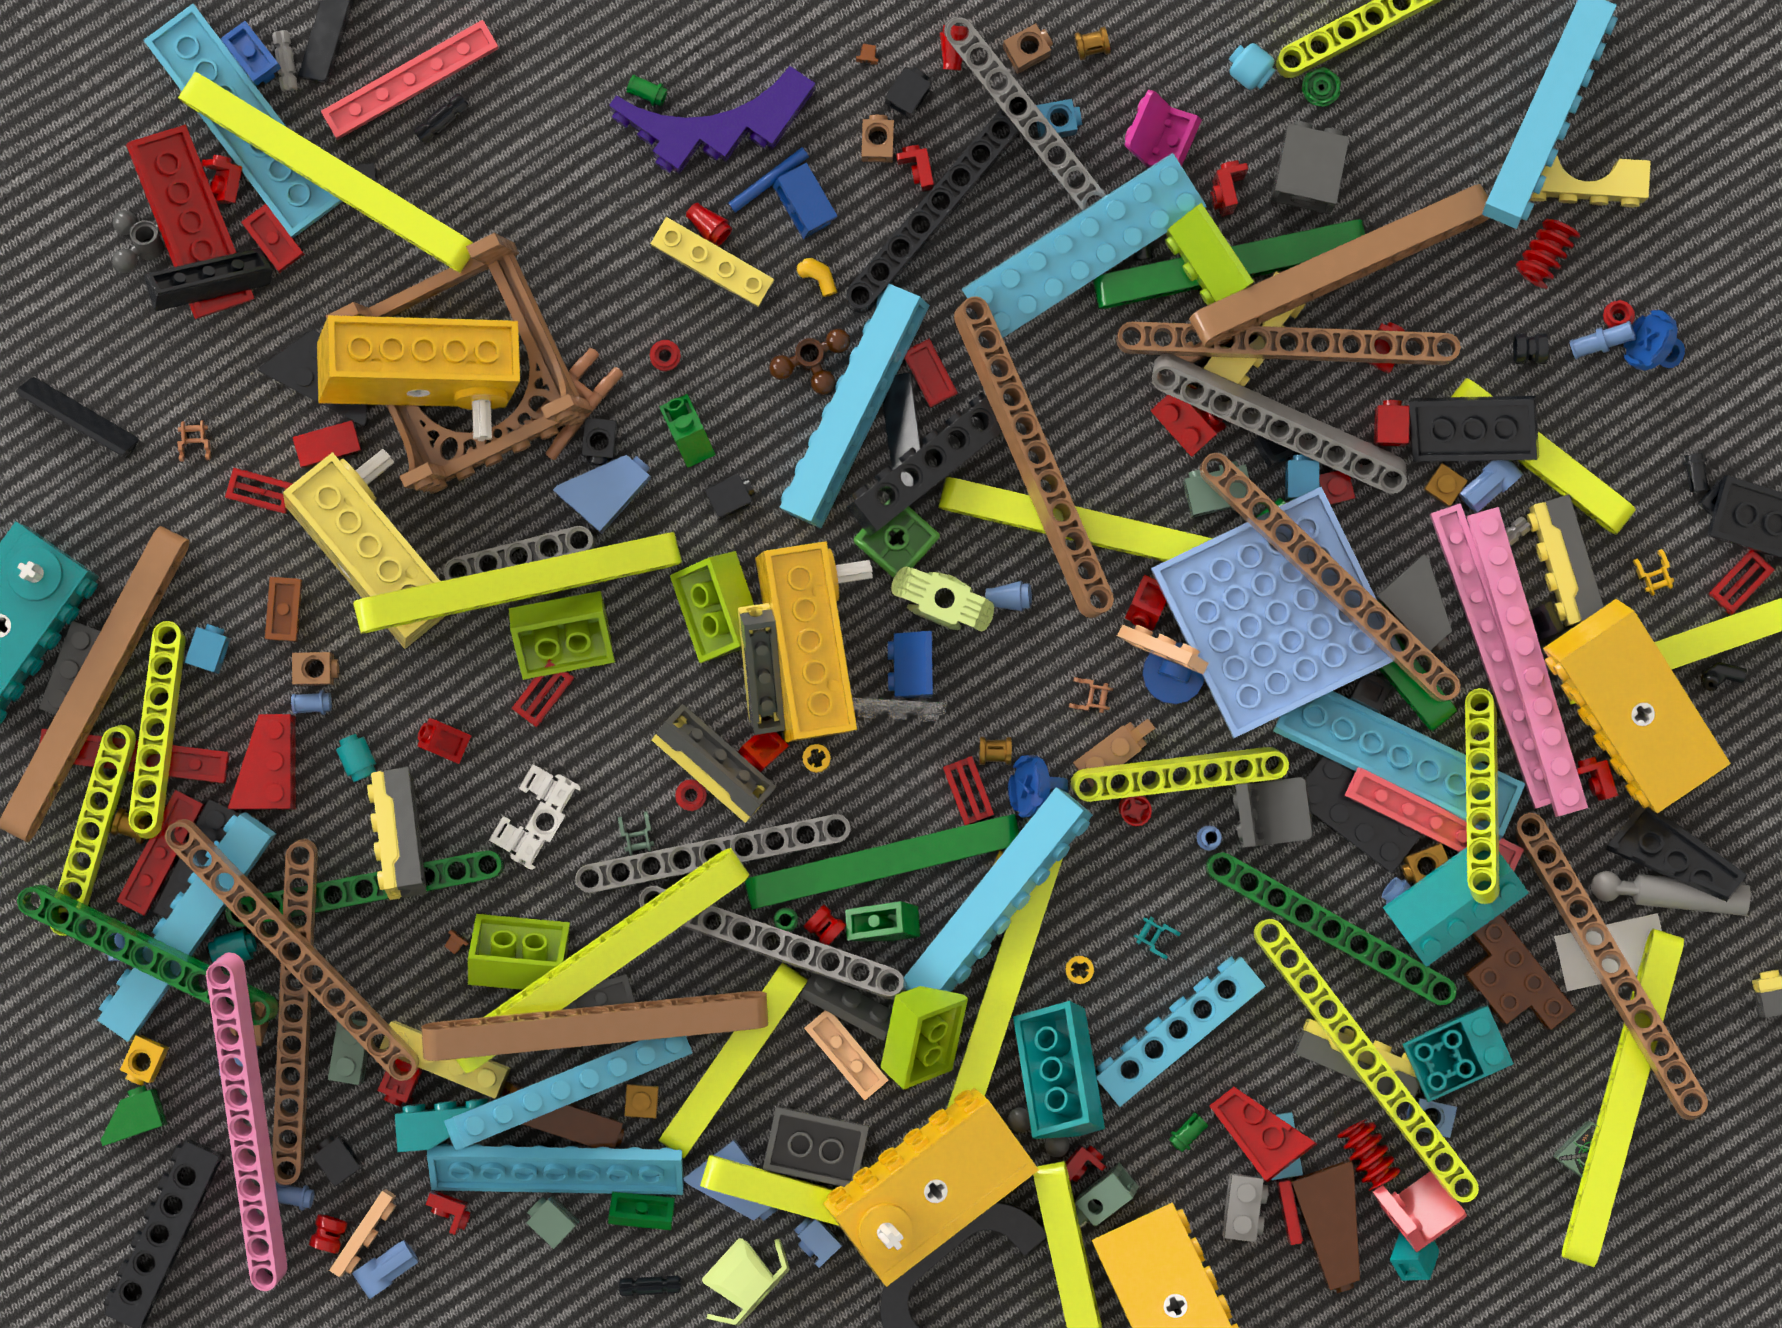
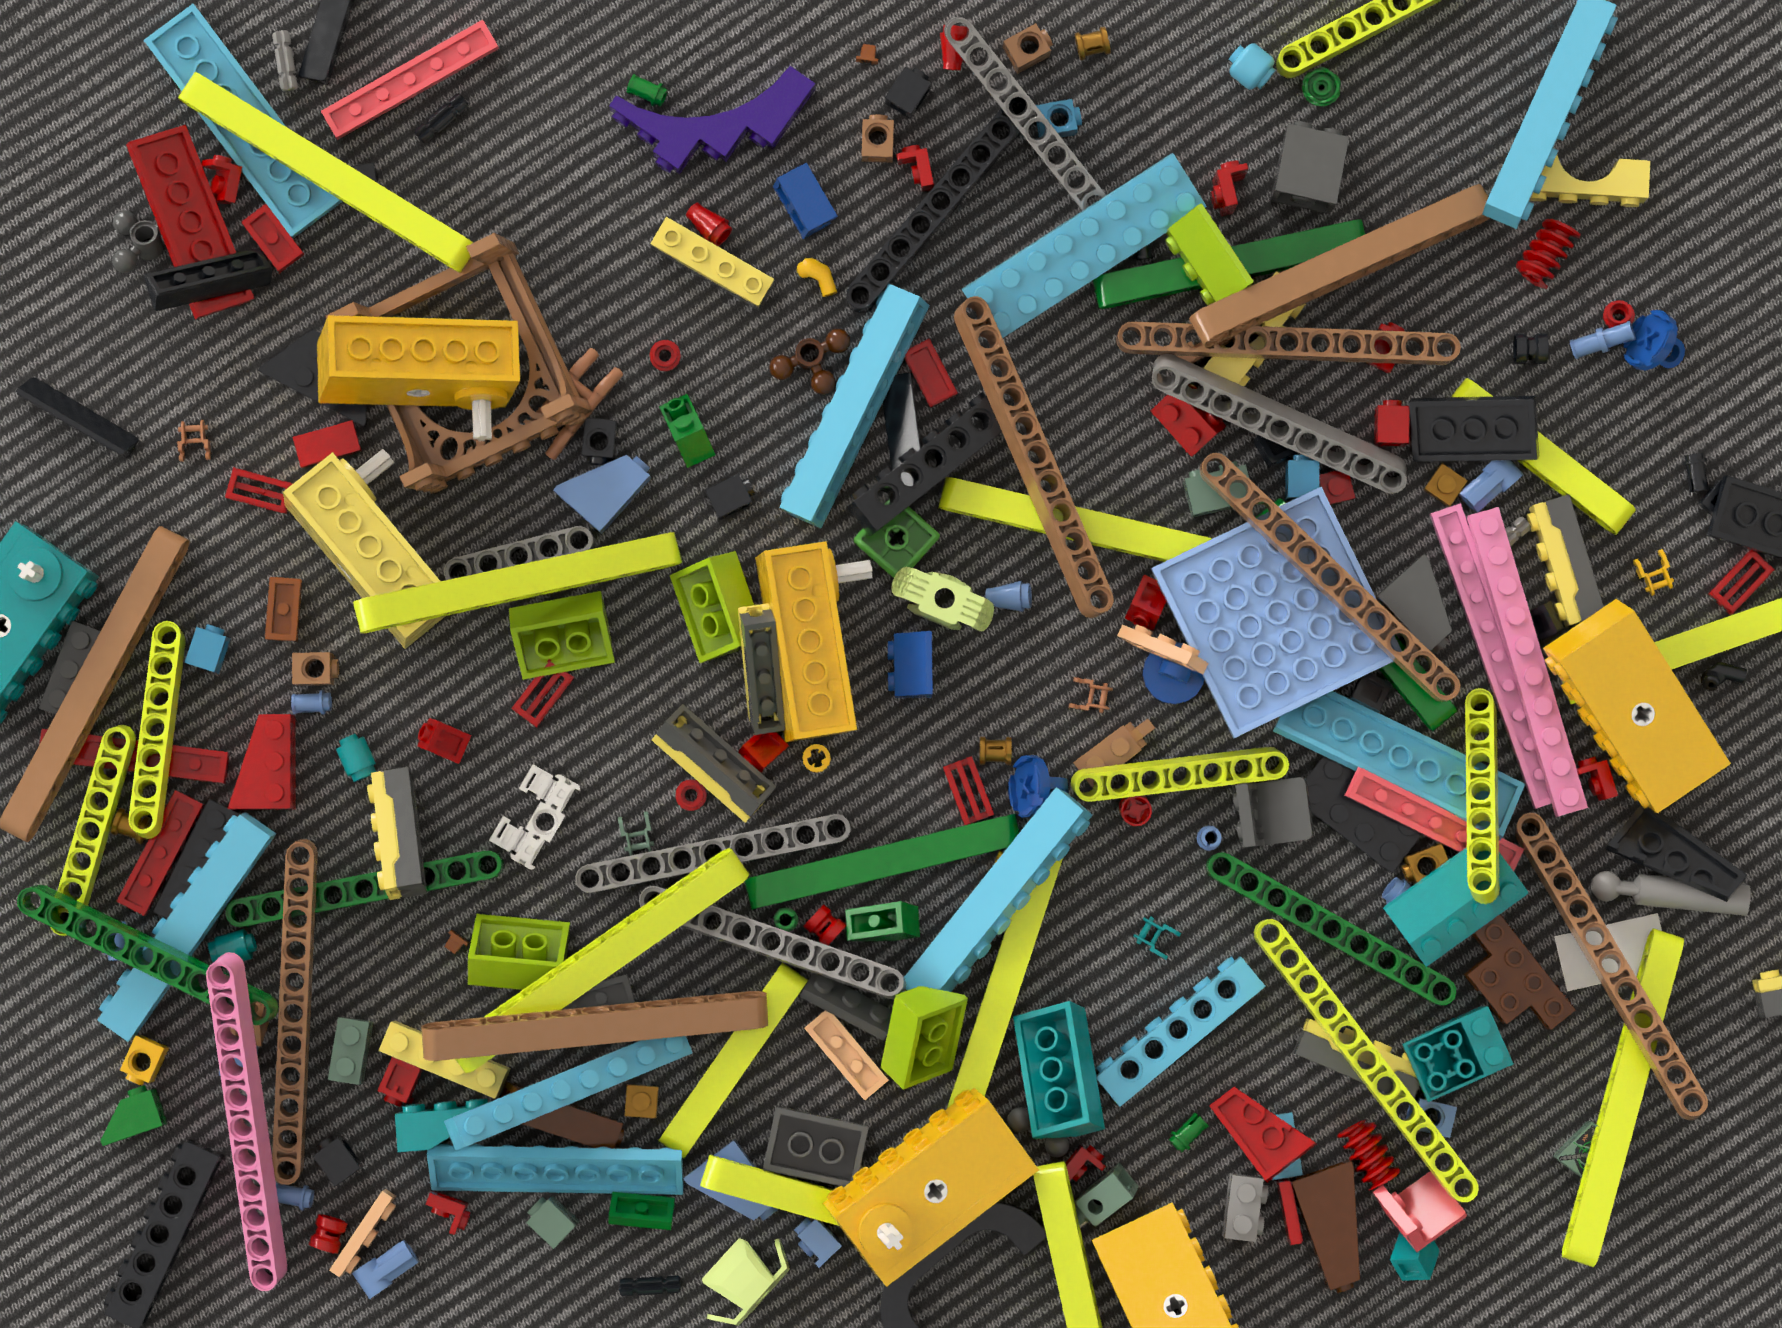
(251, 54): blue plate -> none
(288, 933): medium nougat beam -> none
(768, 180): blue bar -> none
(899, 709): clear plate -> none
(1078, 979): yellow bush -> none
(1160, 131): dark pink bracket -> none

